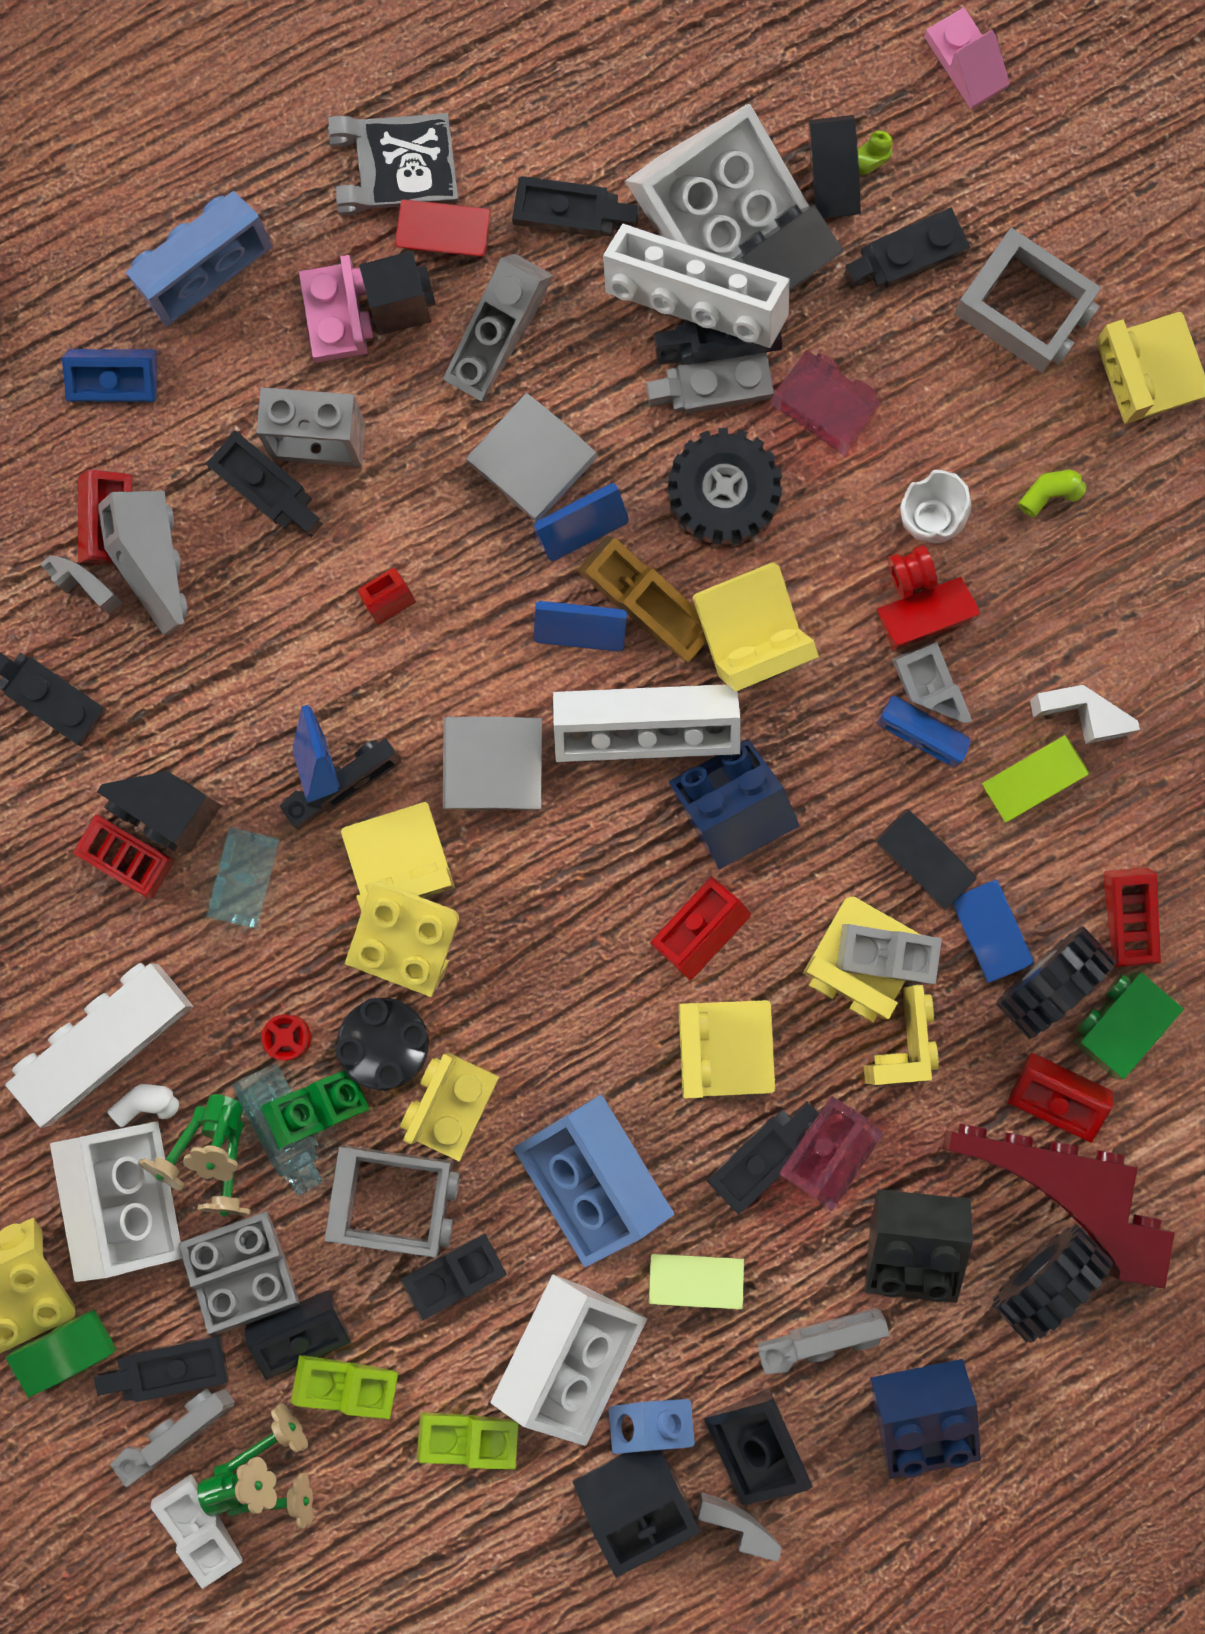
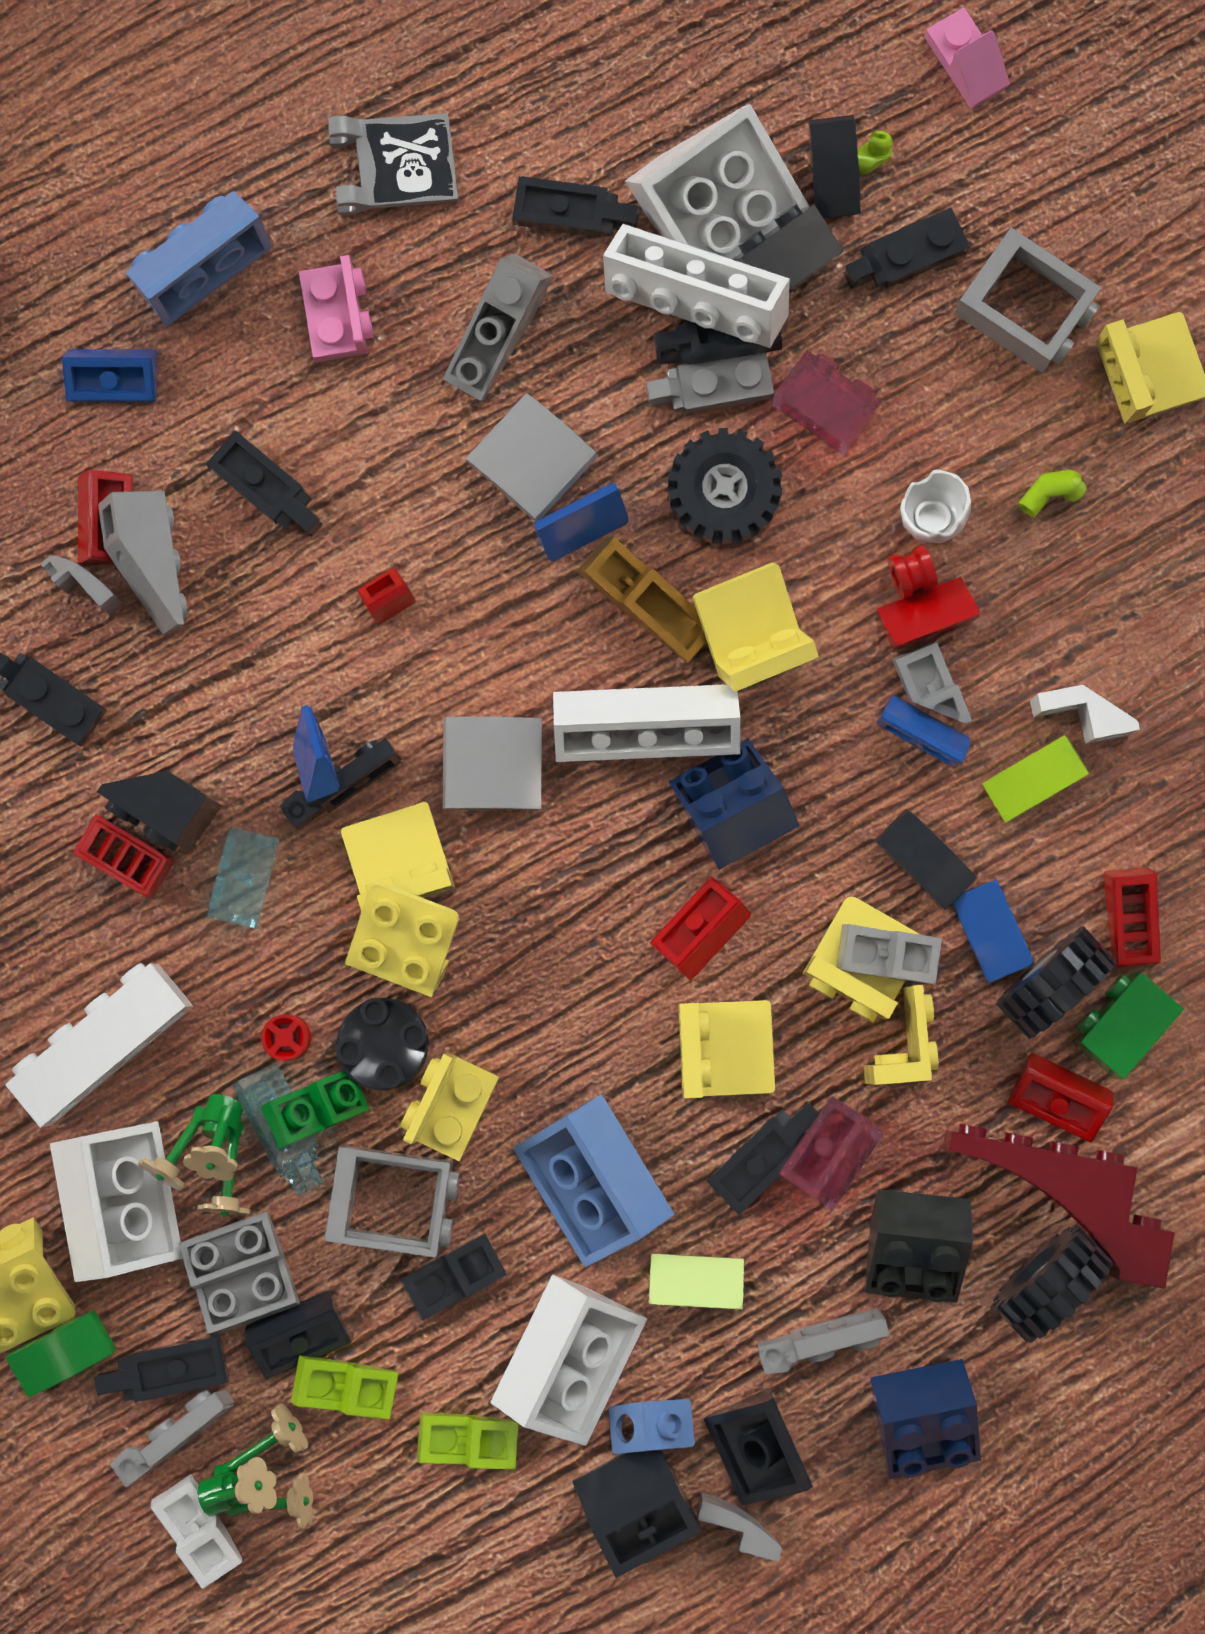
(144, 1099): white arm -> none
(299, 419): light grey window -> none
(397, 292): black brick -> none
(443, 228): slope -> none
(580, 626): blue slope -> none

